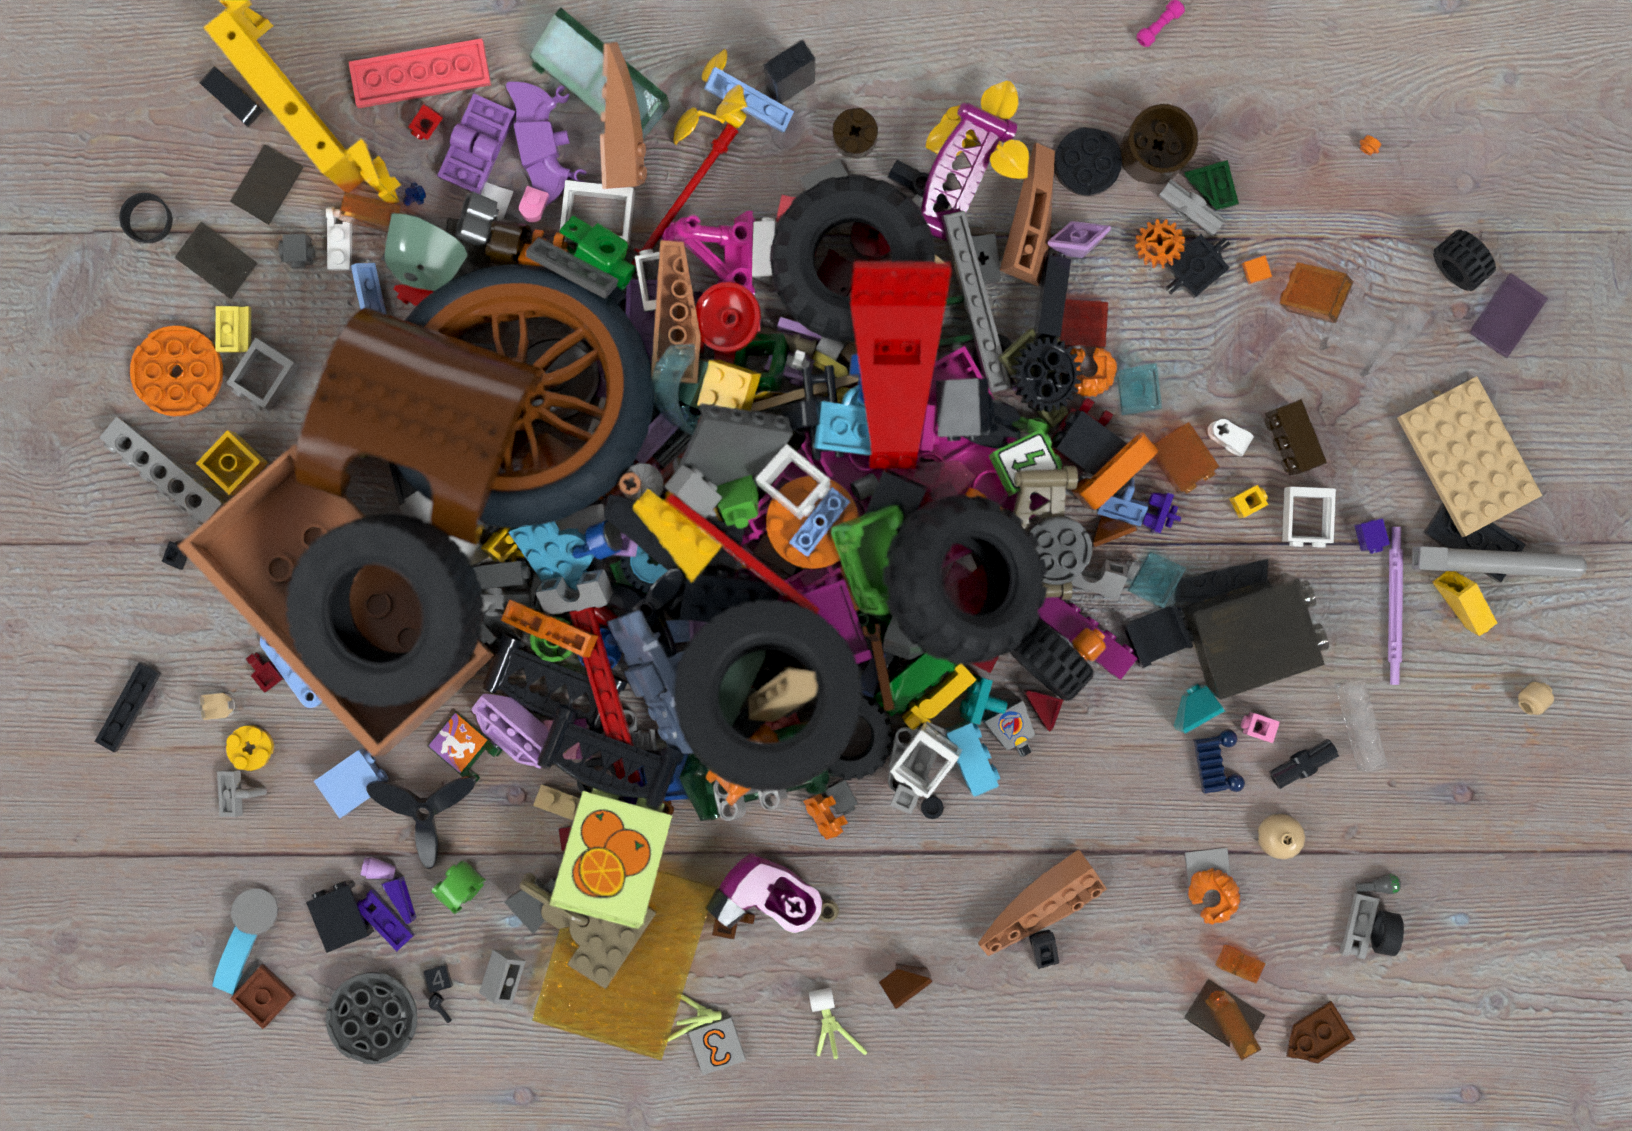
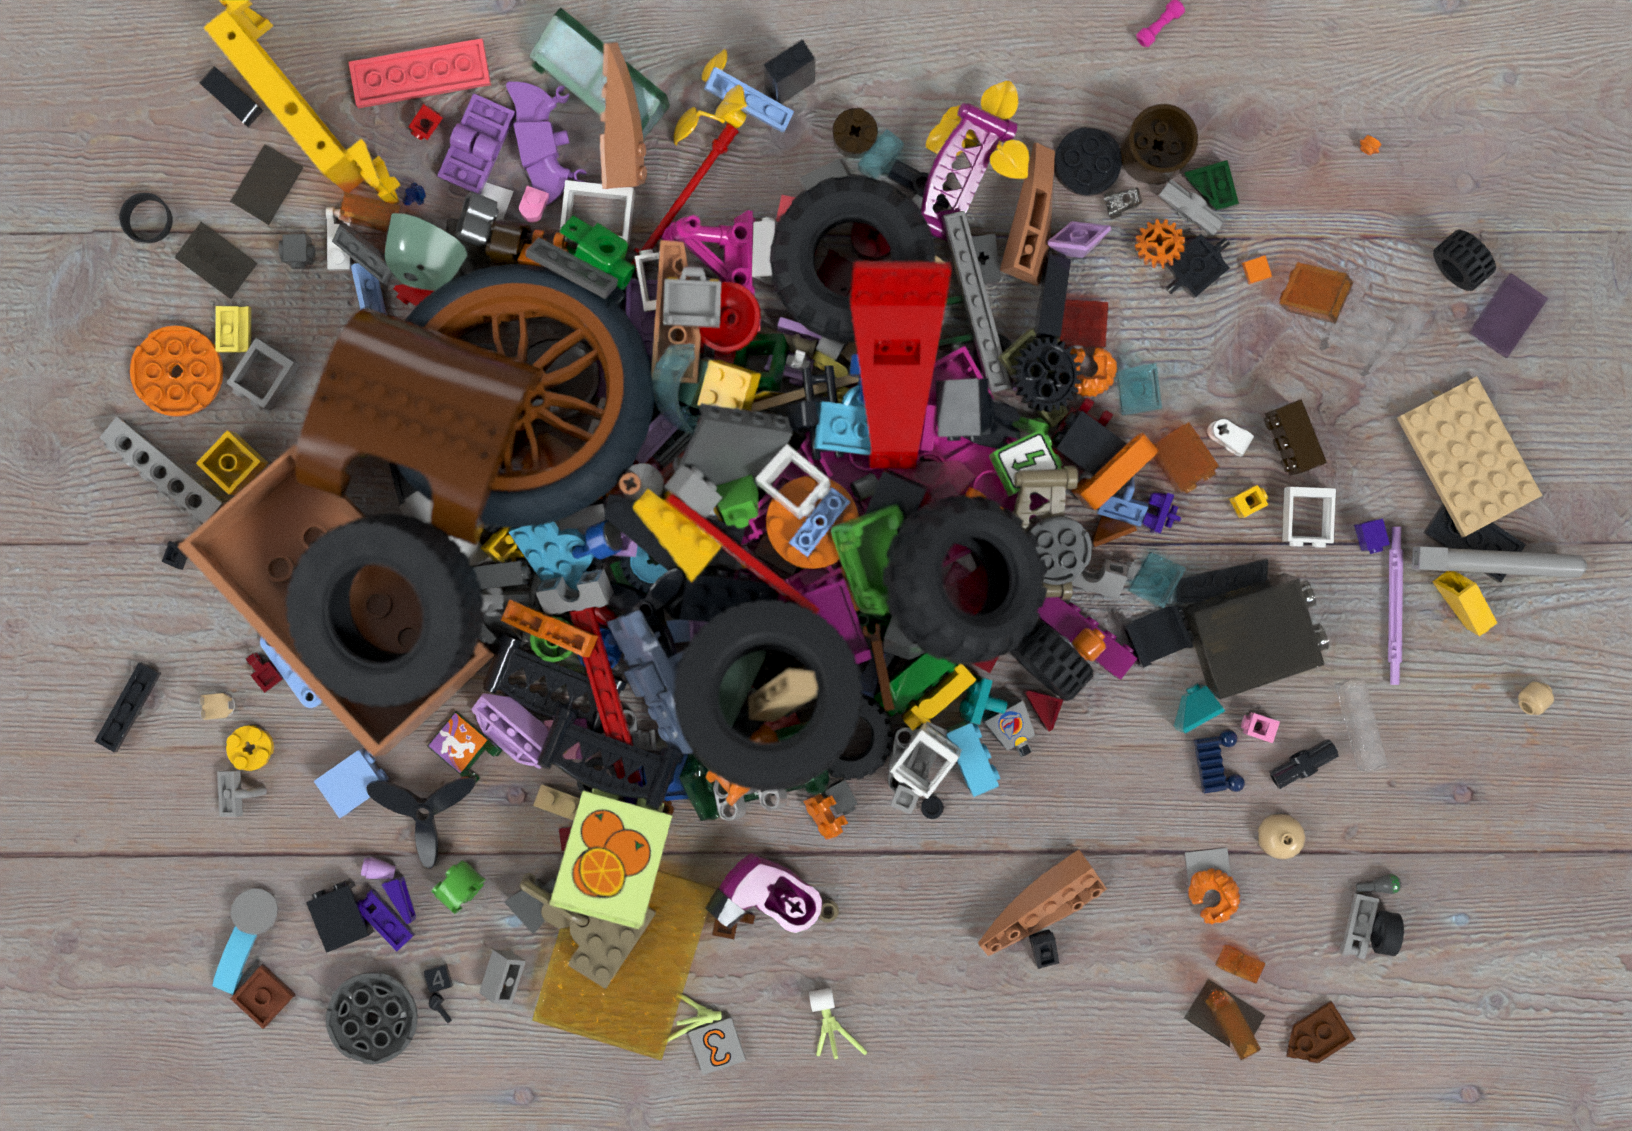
(362, 252): none -> dark grey tile
(692, 301): none -> light grey piece
(880, 155): none -> clear light blue brick
(905, 983): reddish brown slope -> none
(1117, 203): none -> clear smoke plate

